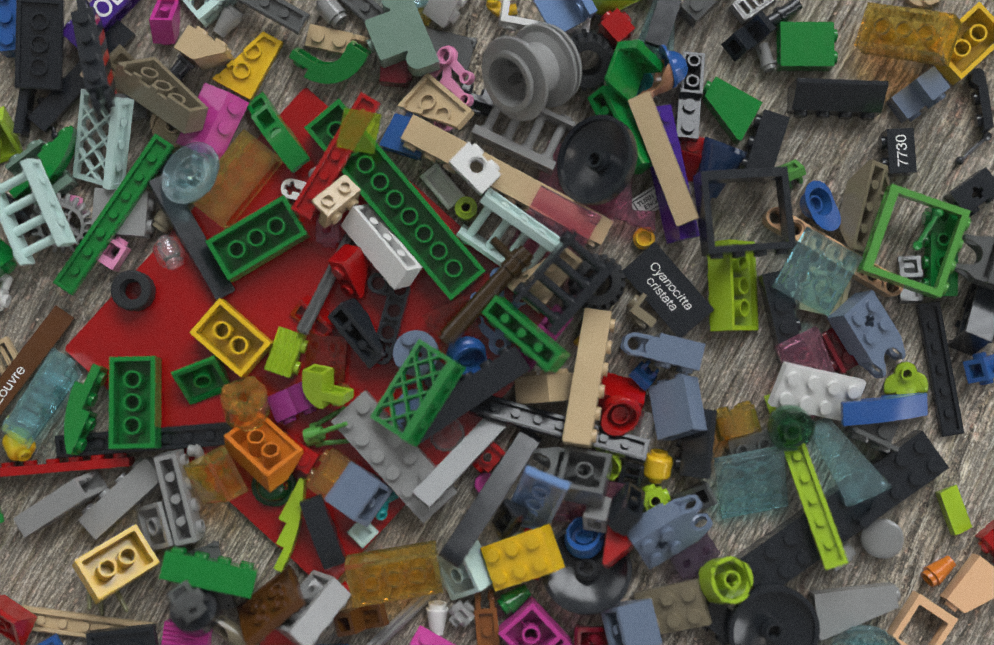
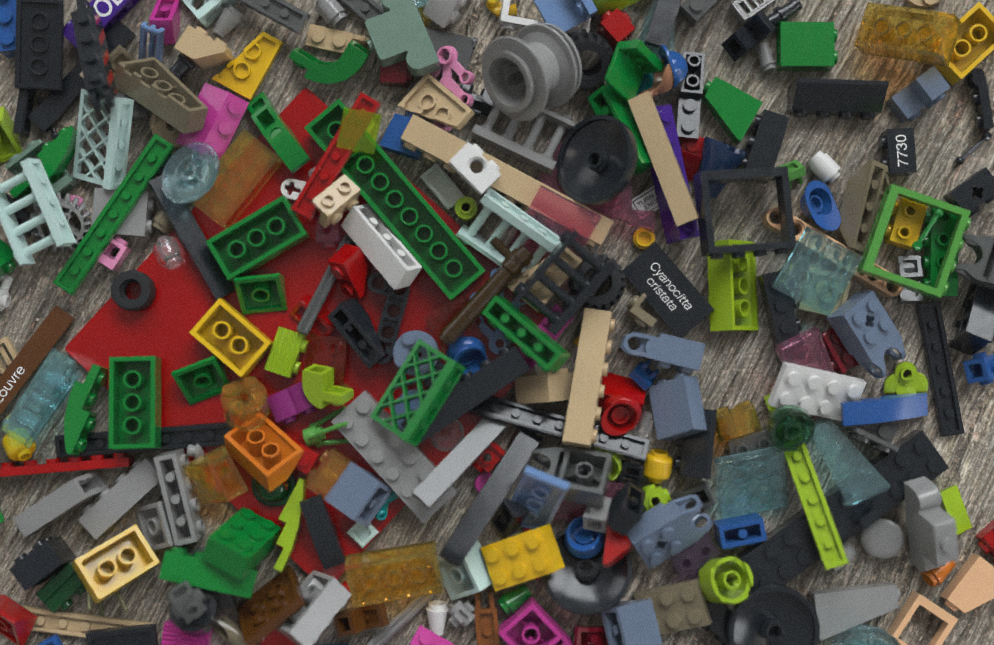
(42, 562): none -> black brick
(61, 589): none -> dark green brick
(144, 29): none -> medium blue tile
(241, 543): none -> green brick
(261, 293): none -> green slope
(739, 531): none -> blue brick
(824, 167): none -> white brick
(905, 223): none -> yellow brick
(930, 528): none -> light grey brick

